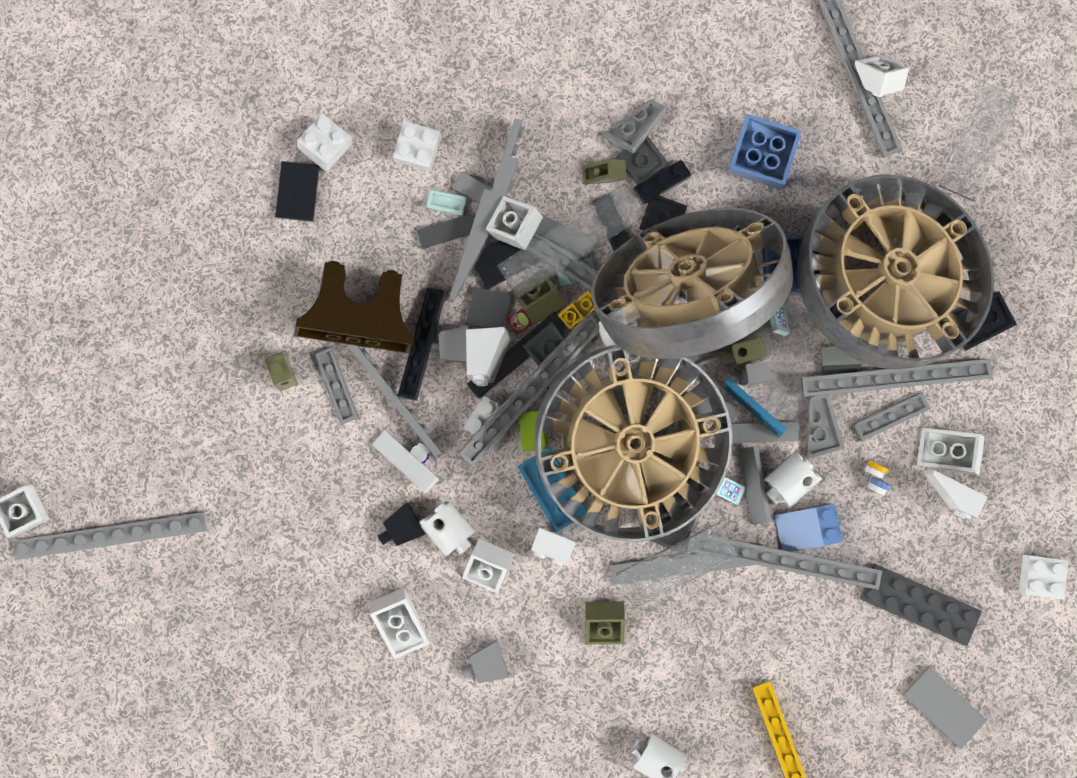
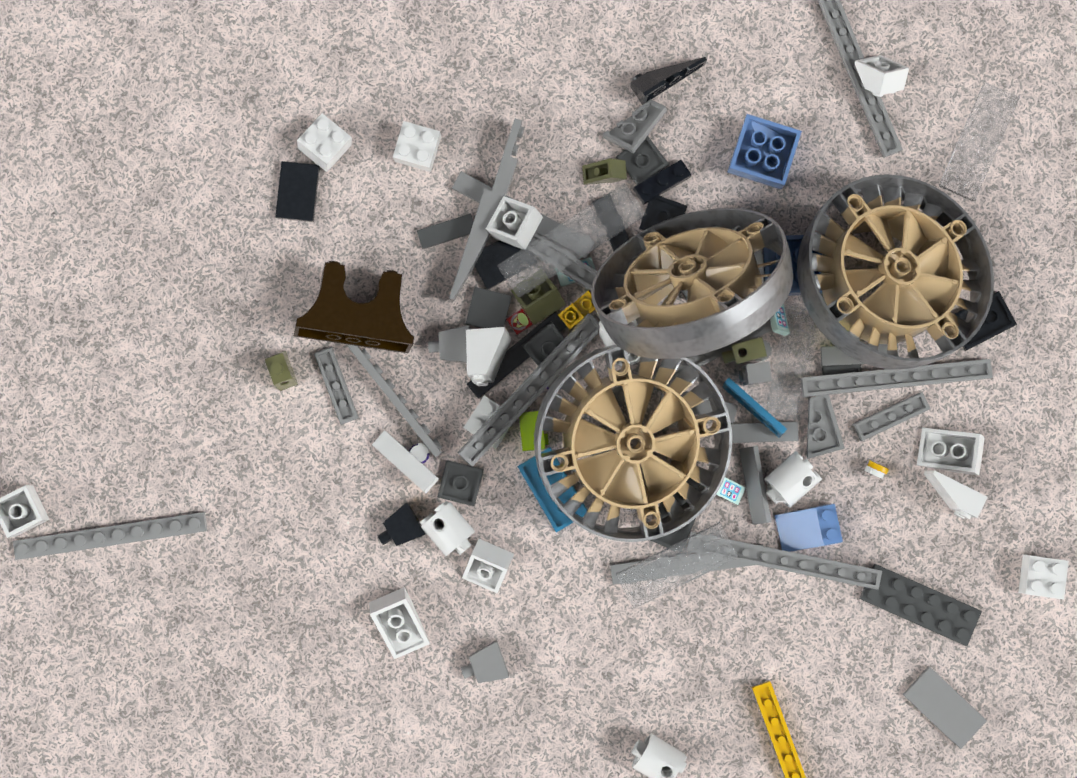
(422, 345): black tile -> none
(446, 202): light aqua tile -> none
(460, 483): none -> dark grey tile
(553, 545): white brick -> none
(604, 622): olive slope -> none
(659, 80): none -> black wedge
(879, 486): piece -> none

